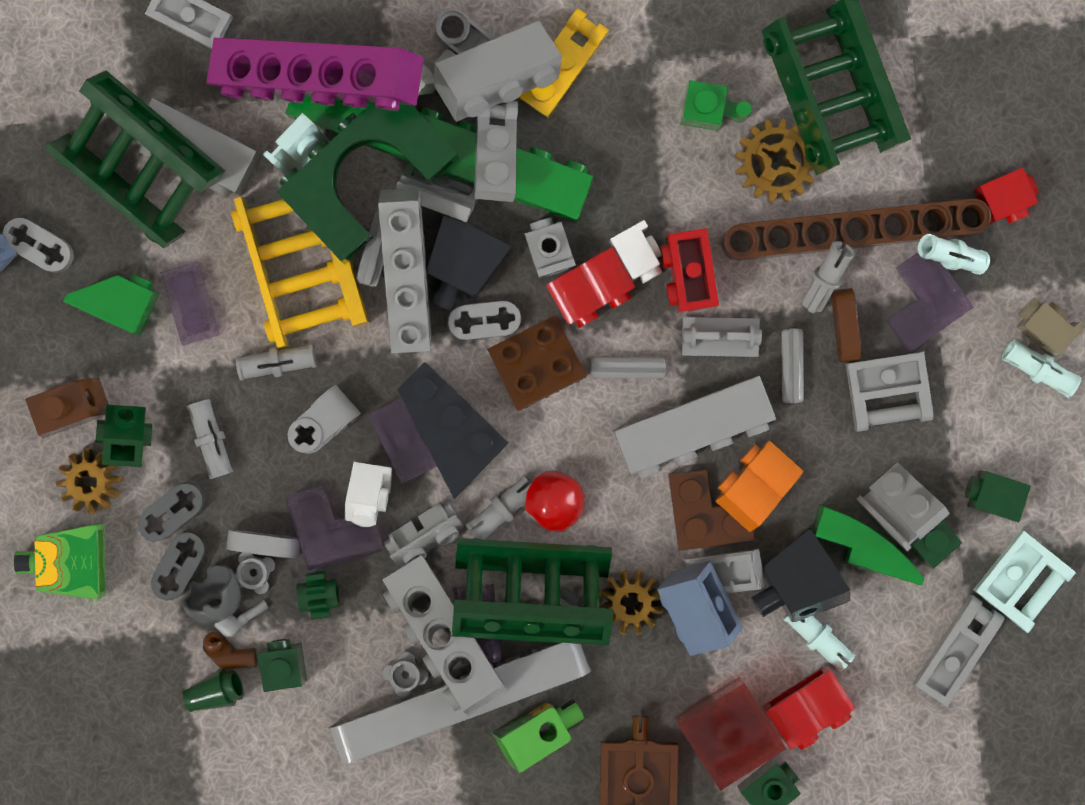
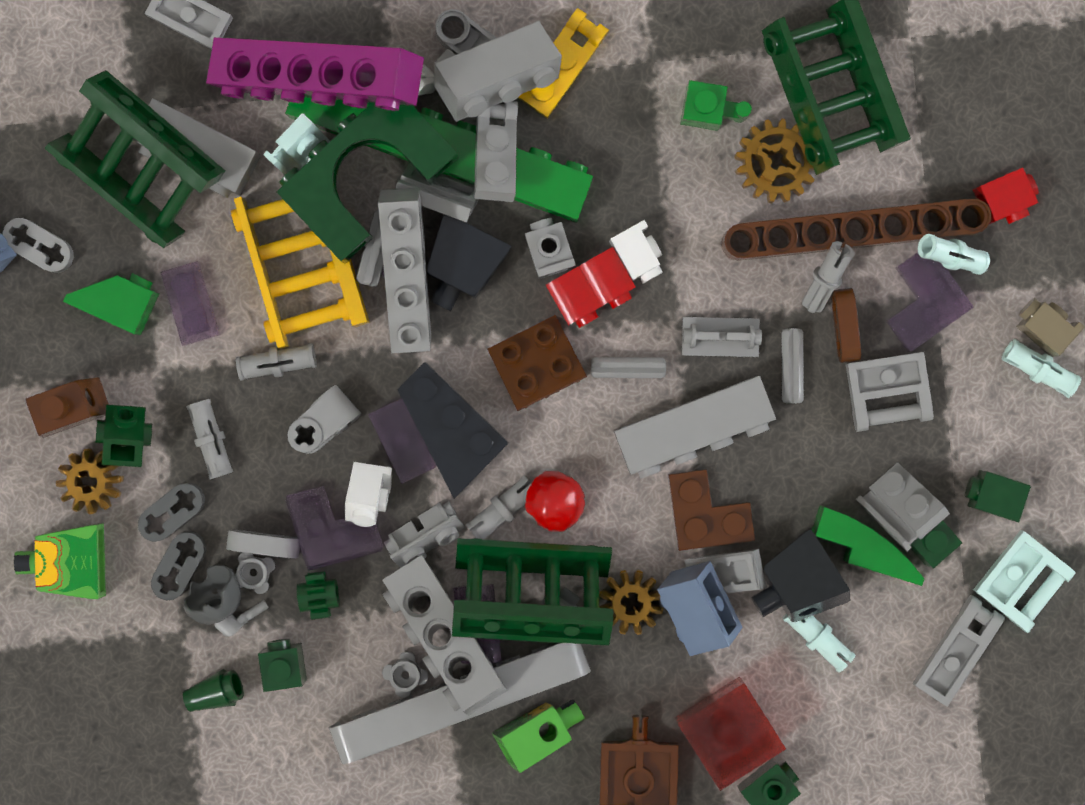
(226, 655): reddish brown arm -> none
(483, 311): light grey beam -> none
(691, 271): red brick -> none
(758, 485): orange brick -> none
(810, 708): red brick -> none

